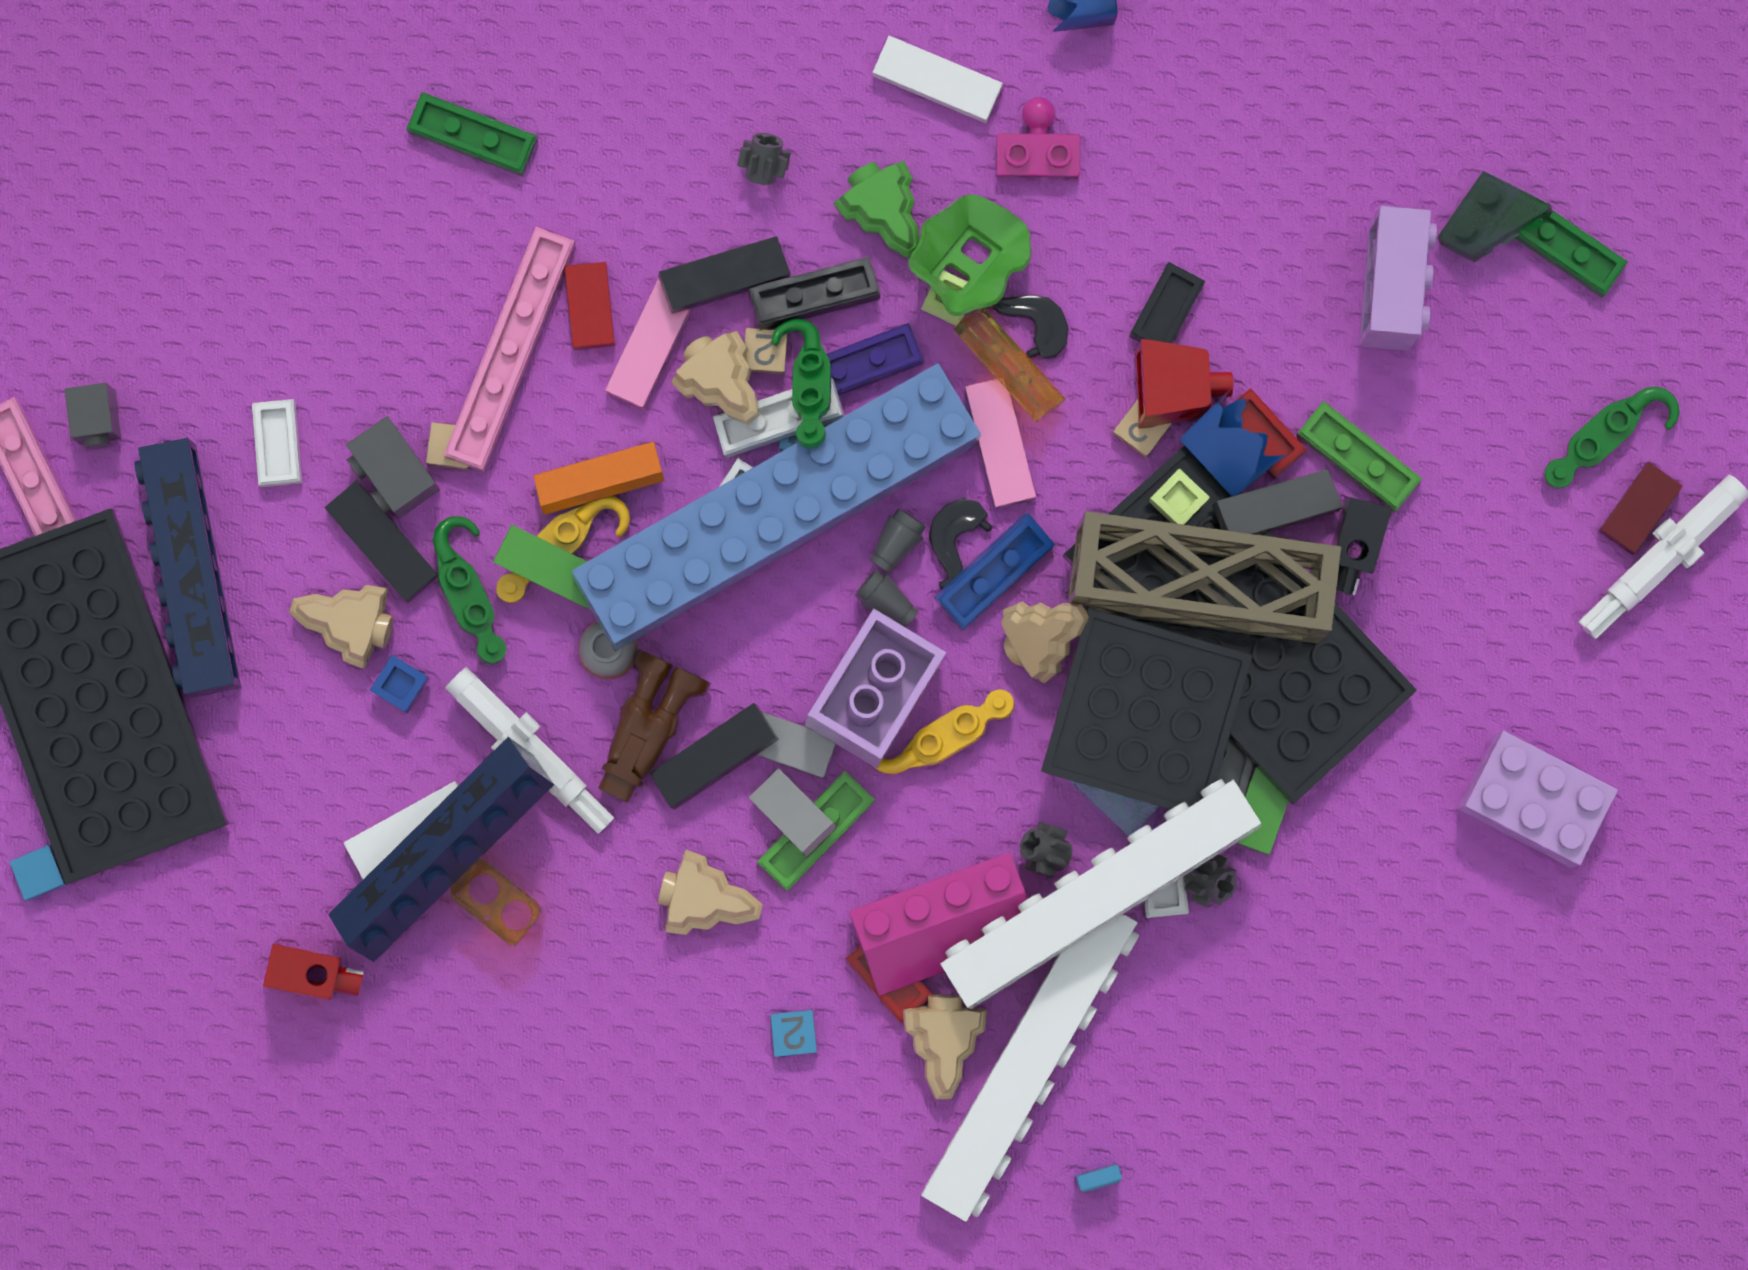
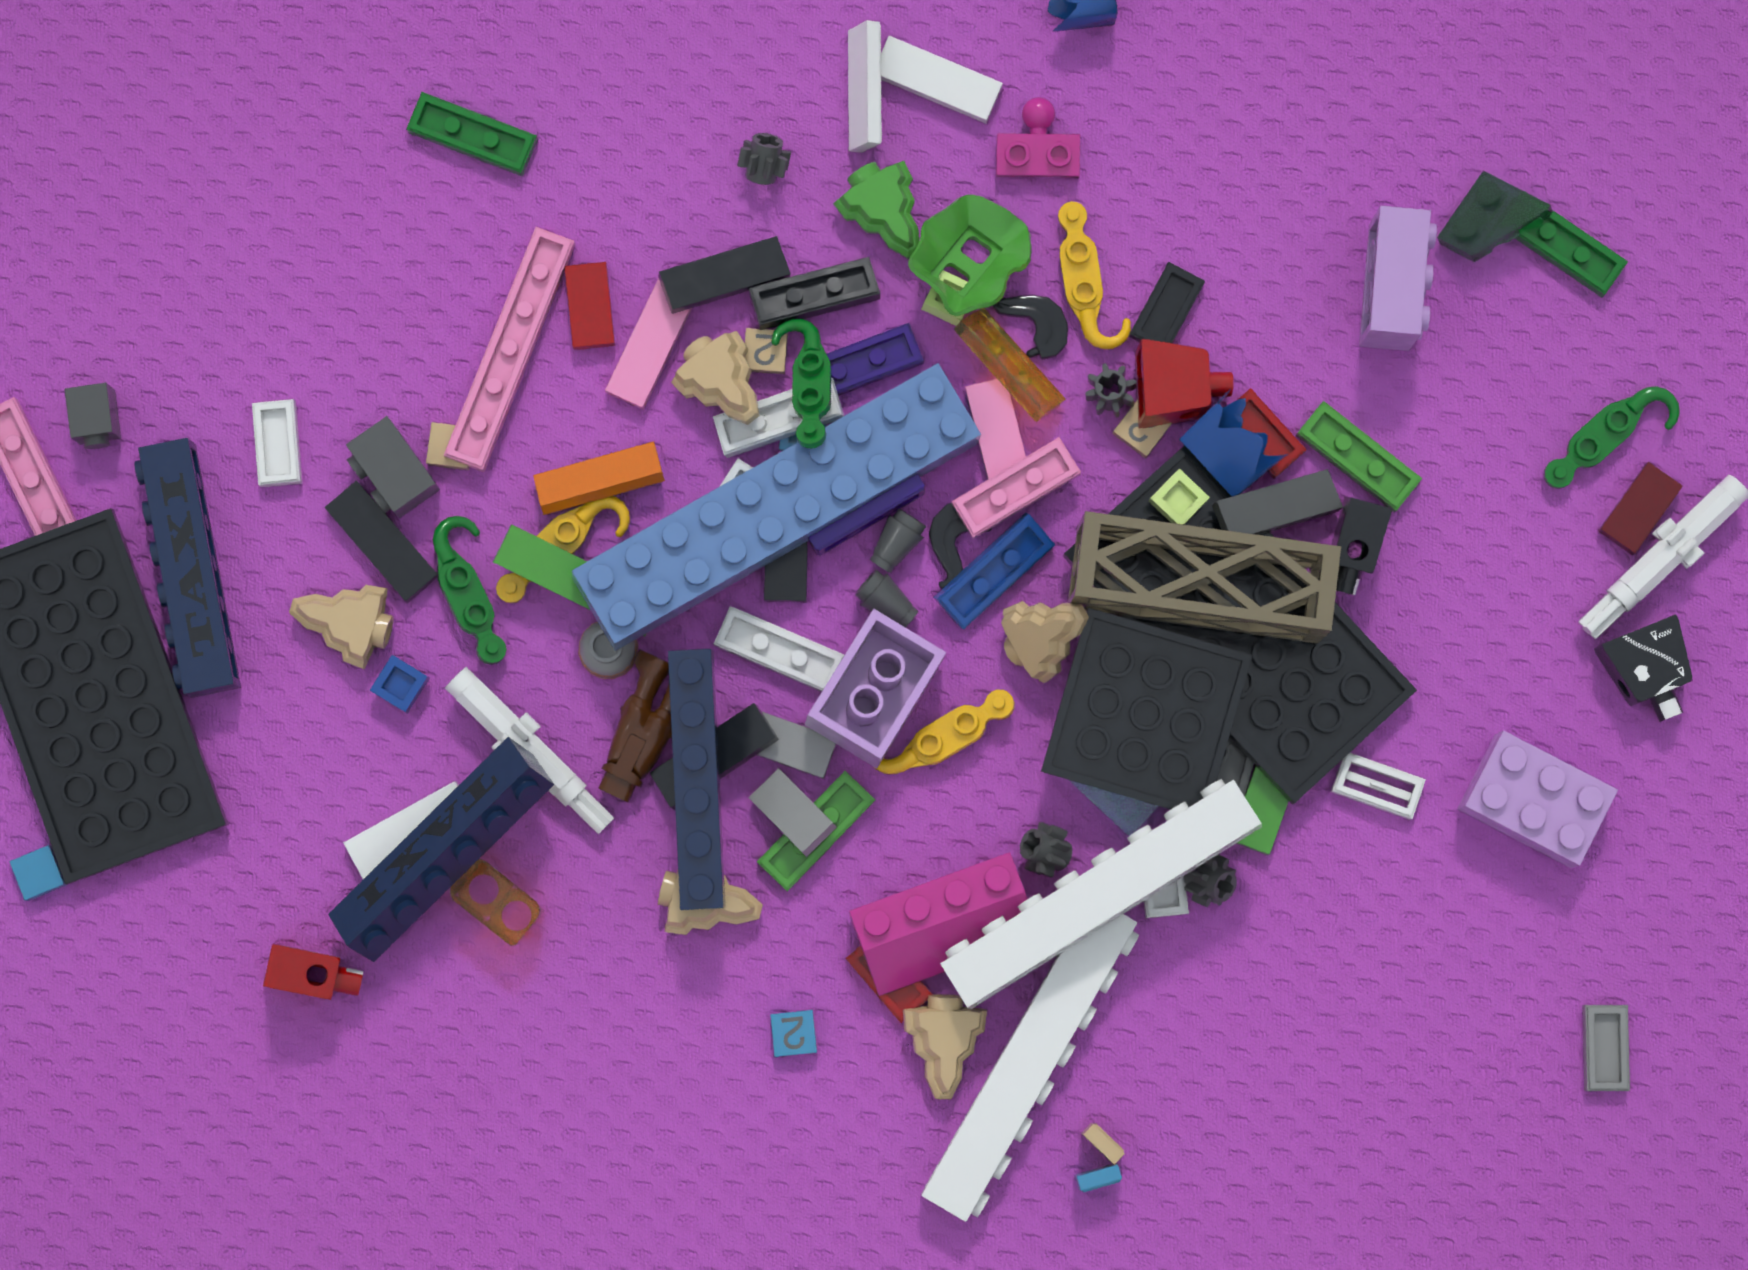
(696, 779): none -> dark blue brick
(777, 649): none -> white tile
(787, 577): none -> black tile
(864, 86): none -> white tile
(867, 515): none -> dark purple tile
(1016, 487): none -> bright pink tile
(1083, 277): none -> yellow piece
(1103, 1142): none -> tan tile
(1114, 400): none -> dark grey gear
(1375, 802): none -> white tile
(1606, 1048): none -> light grey tile
(1649, 665): none -> black torso

